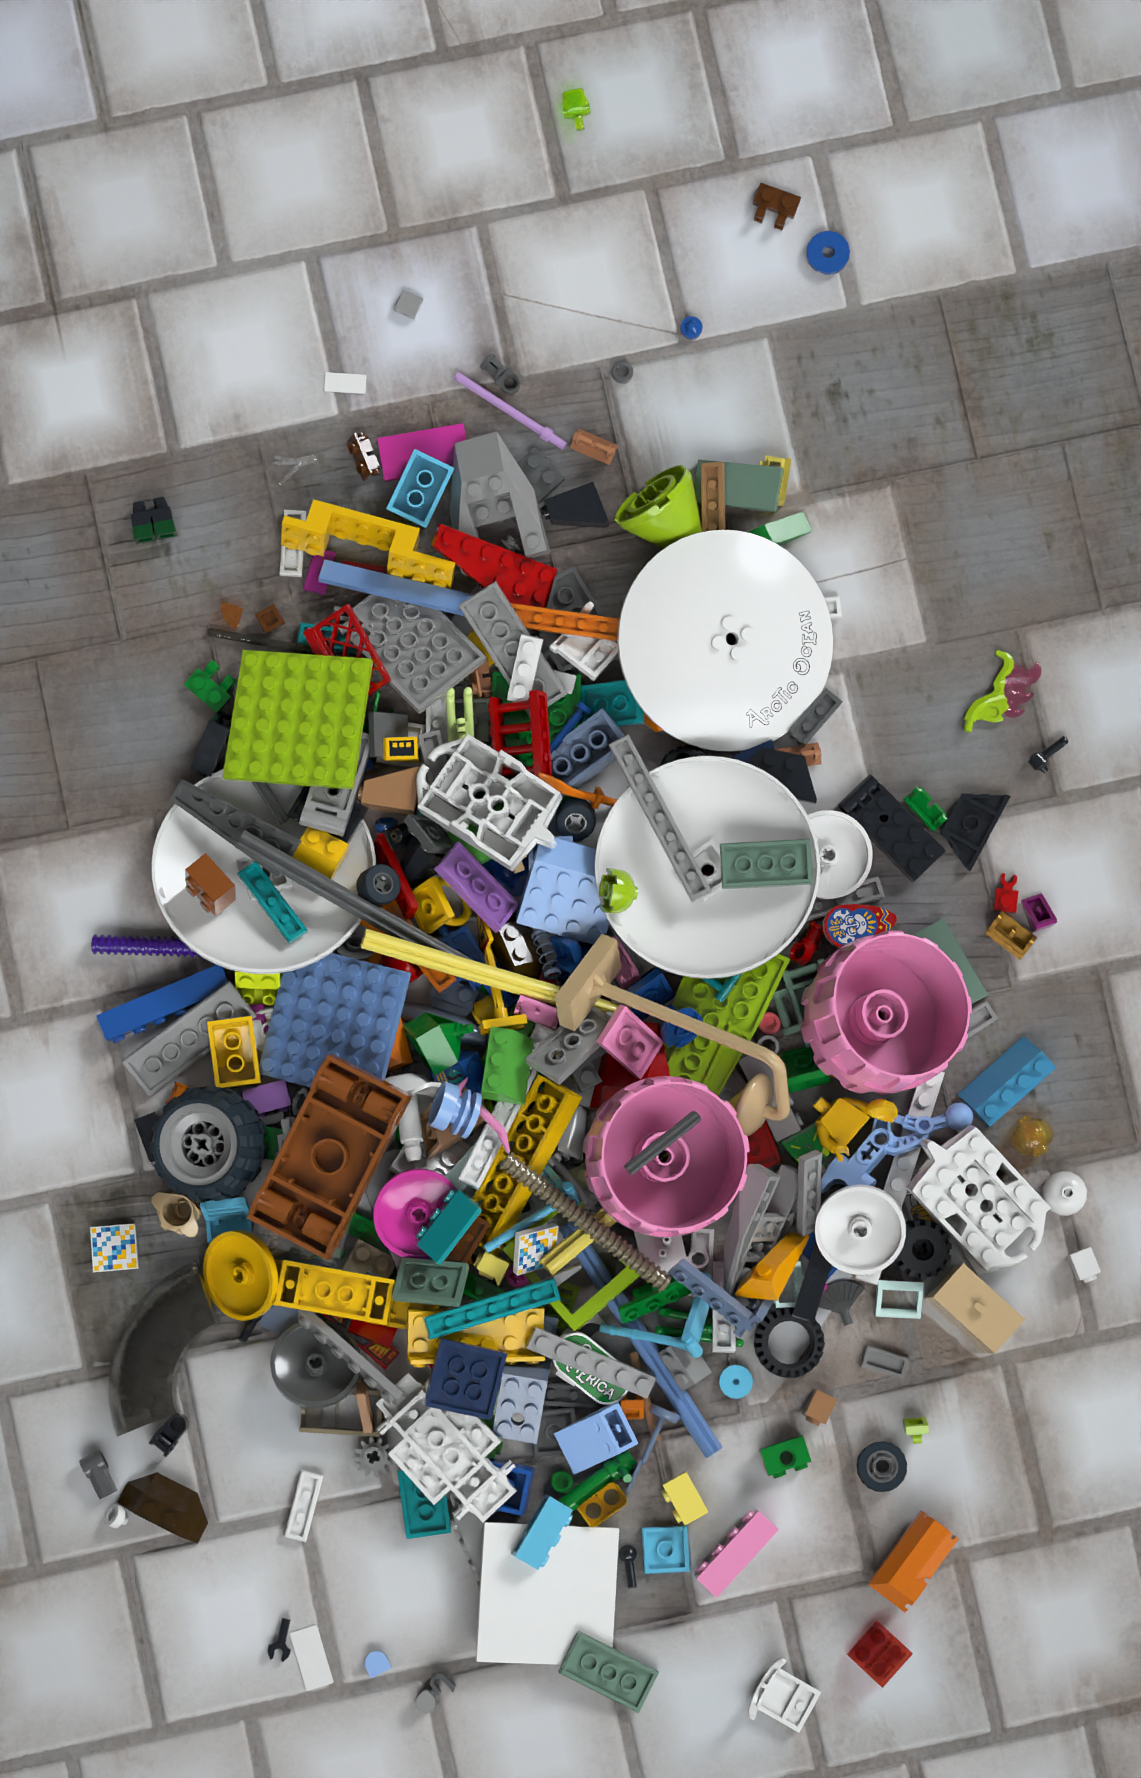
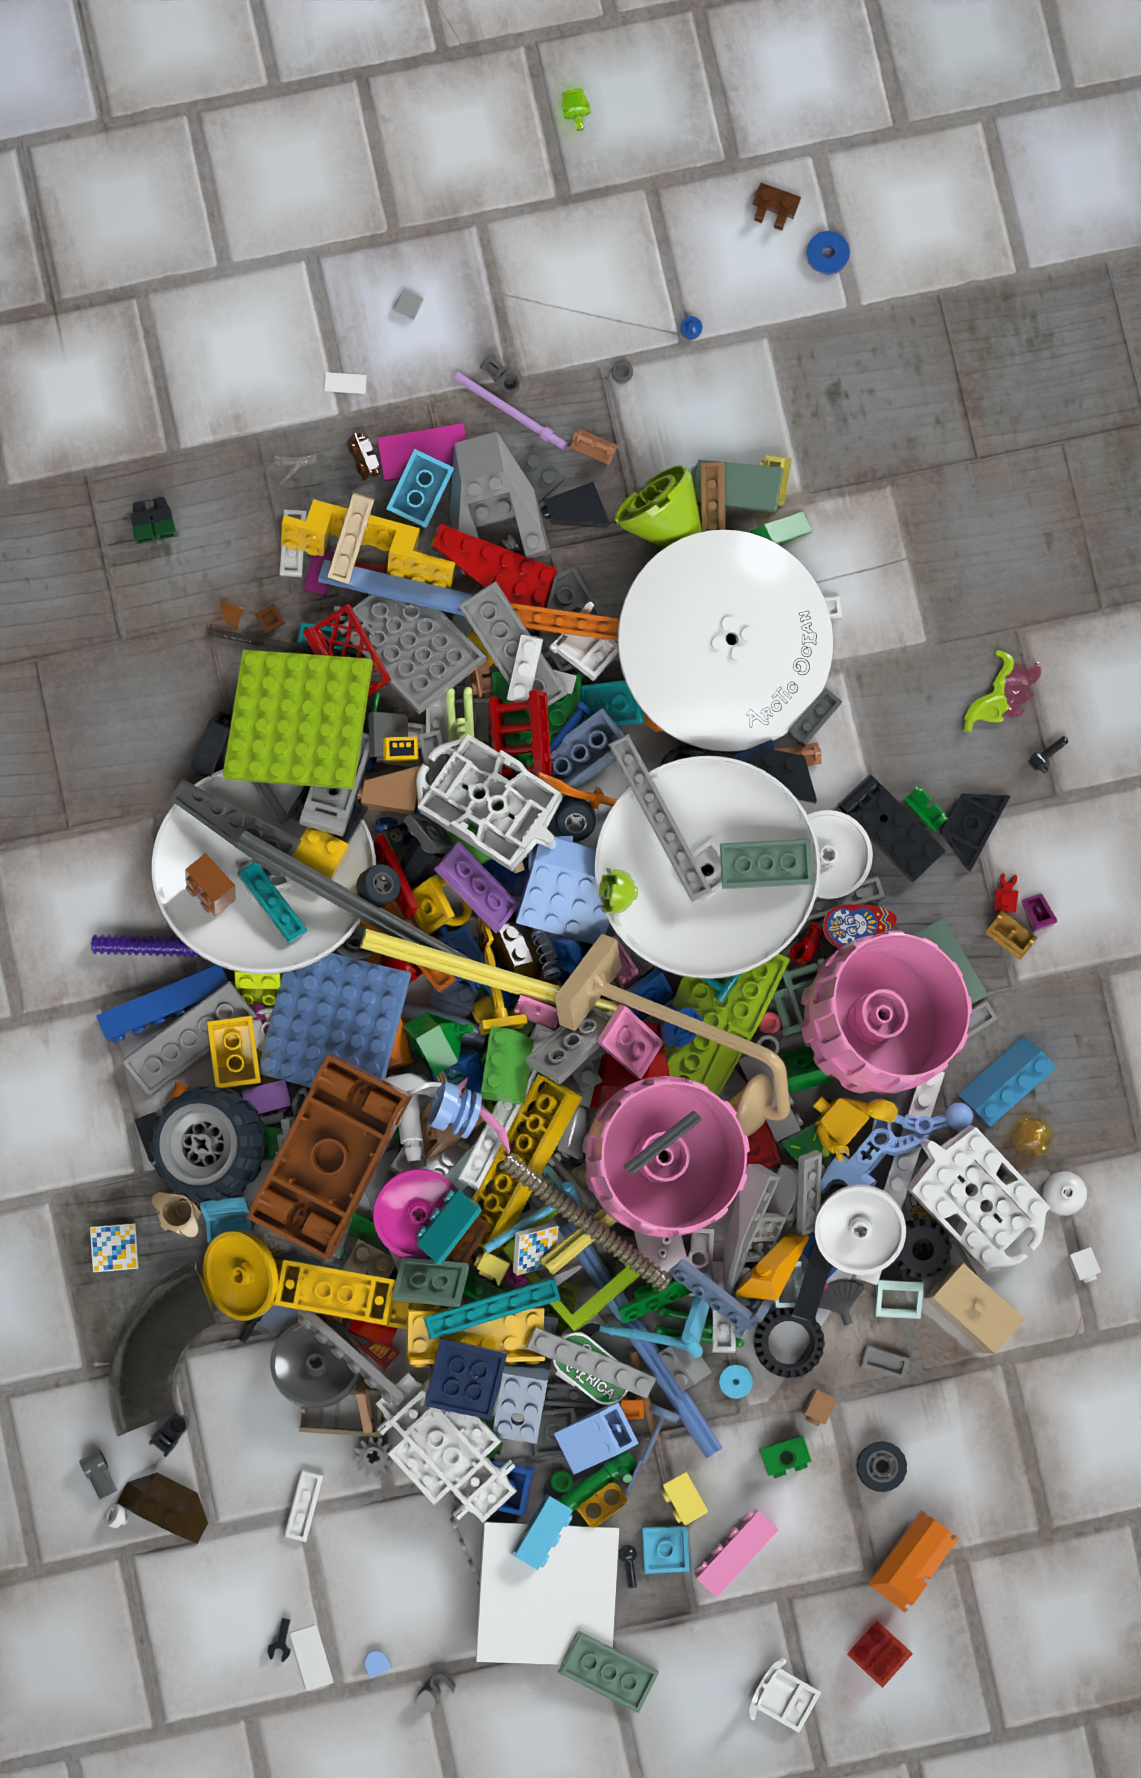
(207, 690): green plate -> none
(351, 538): none -> tan plate
(419, 1513): teal plate -> none
(915, 1428): lime tile -> none

